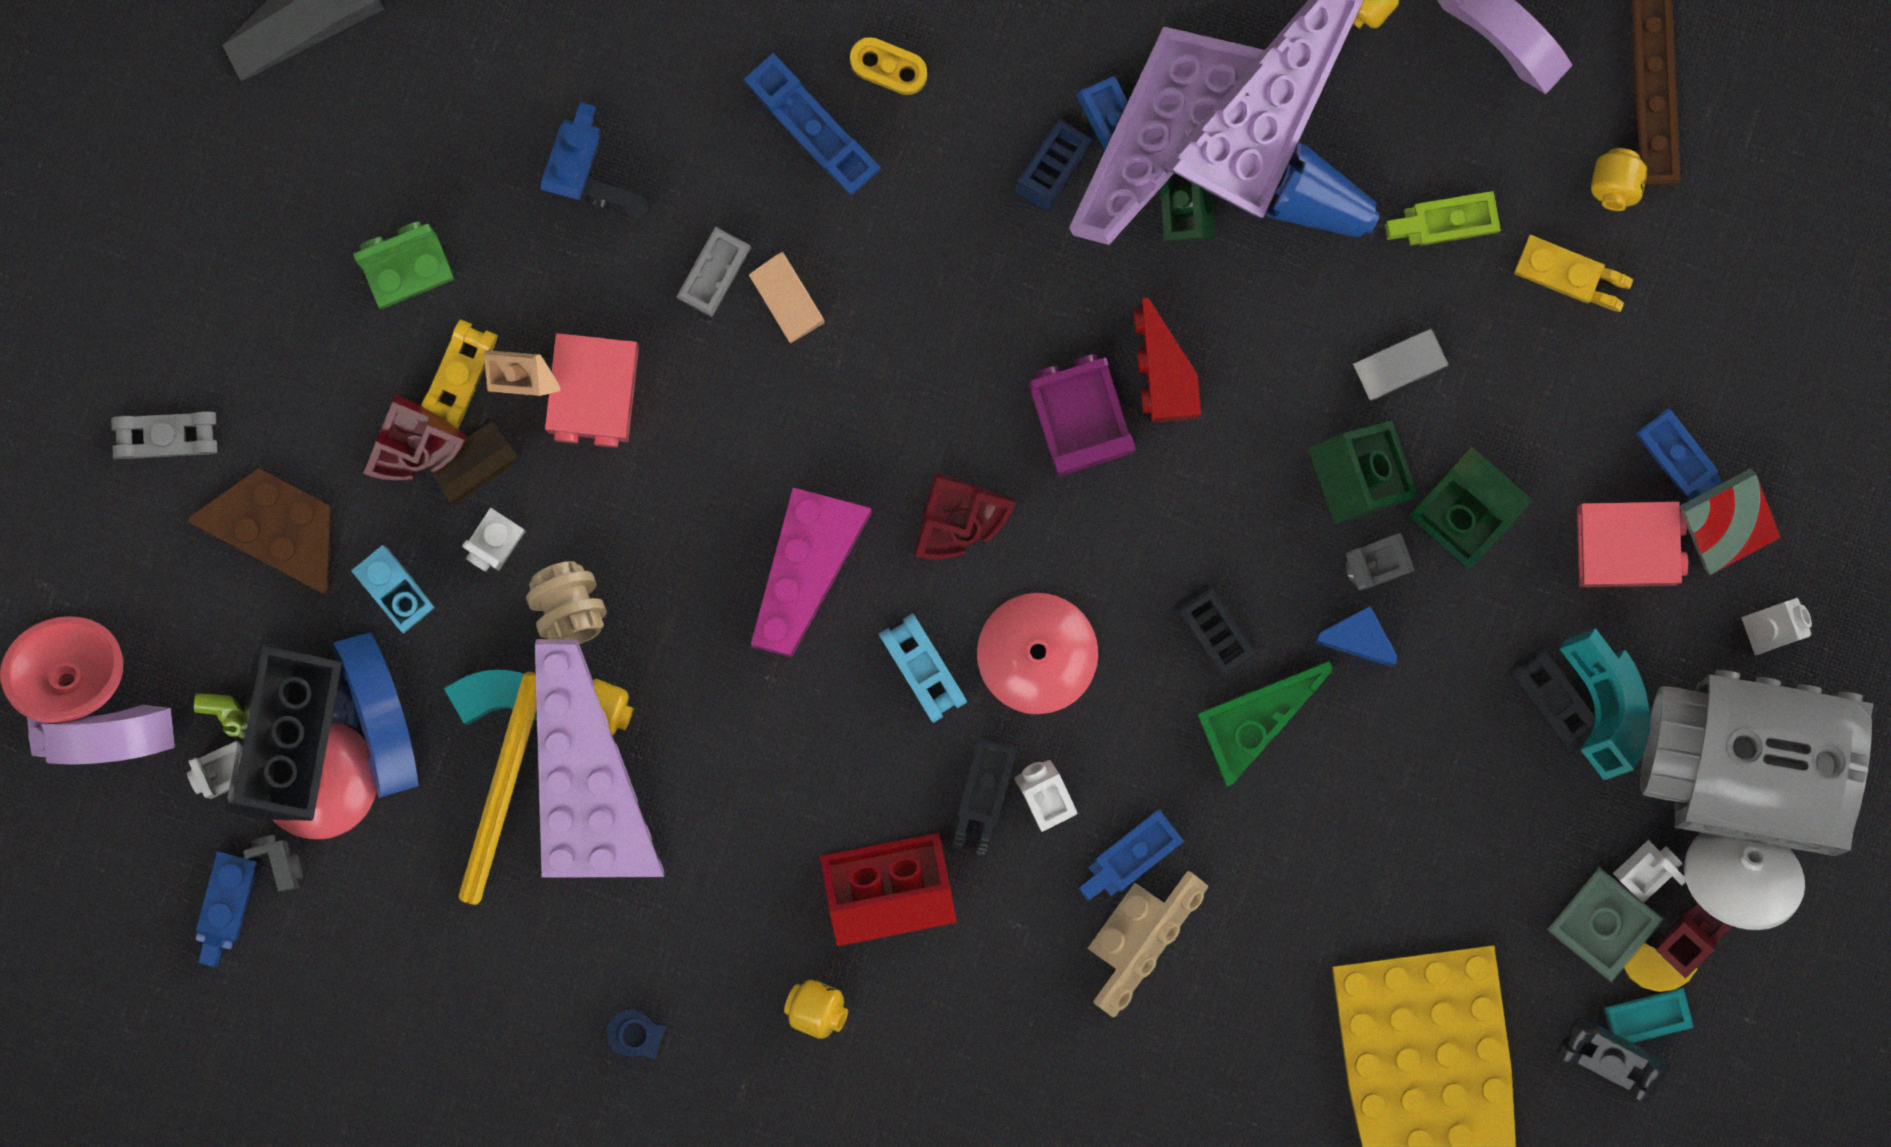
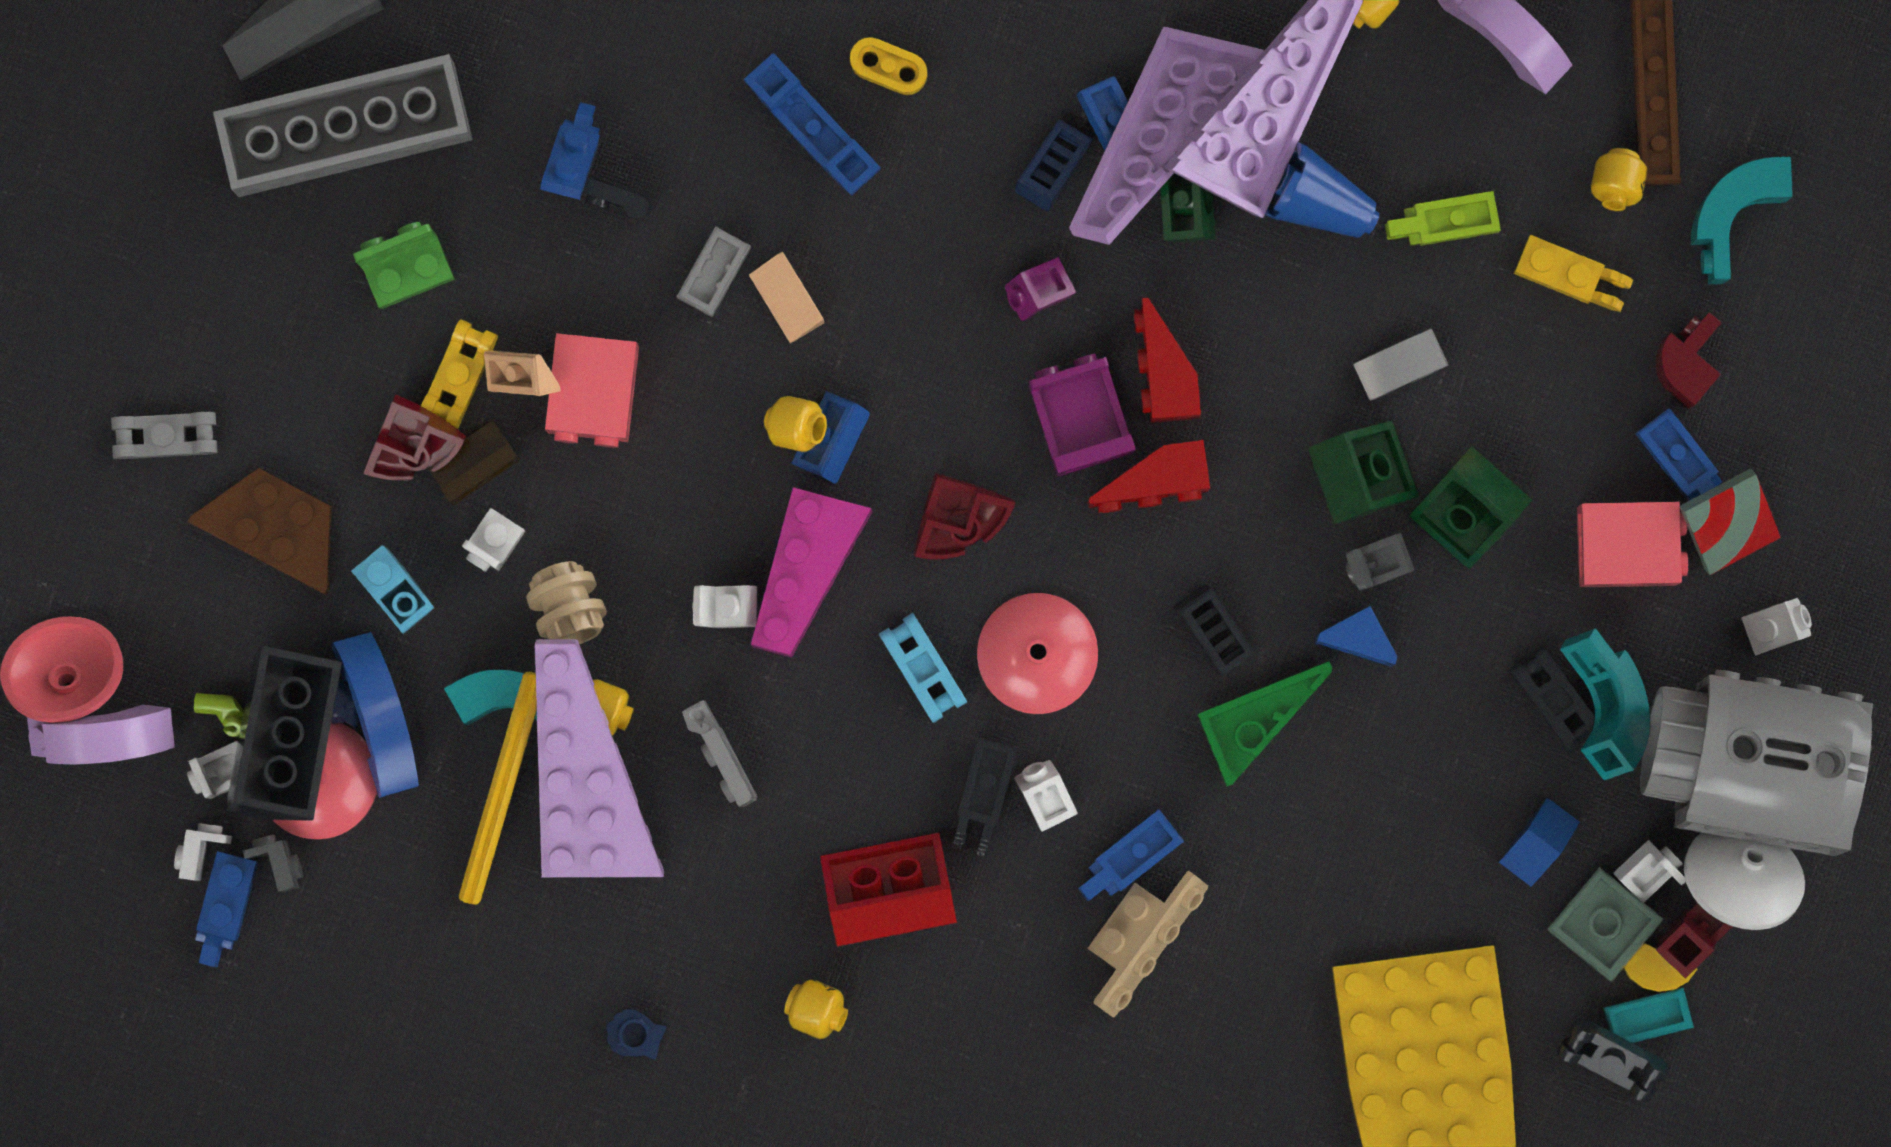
(191, 856): none -> white bracket
(342, 126): none -> light grey brick
(720, 753): none -> light grey hinge
(725, 606): none -> white bracket
(795, 423): none -> yellow head
(843, 429): none -> blue slope
(1039, 288): none -> magenta bracket
(1167, 472): none -> red slope
(1539, 842): none -> blue slope
(1680, 368): none -> dark red brick
(1749, 184): none -> teal arch

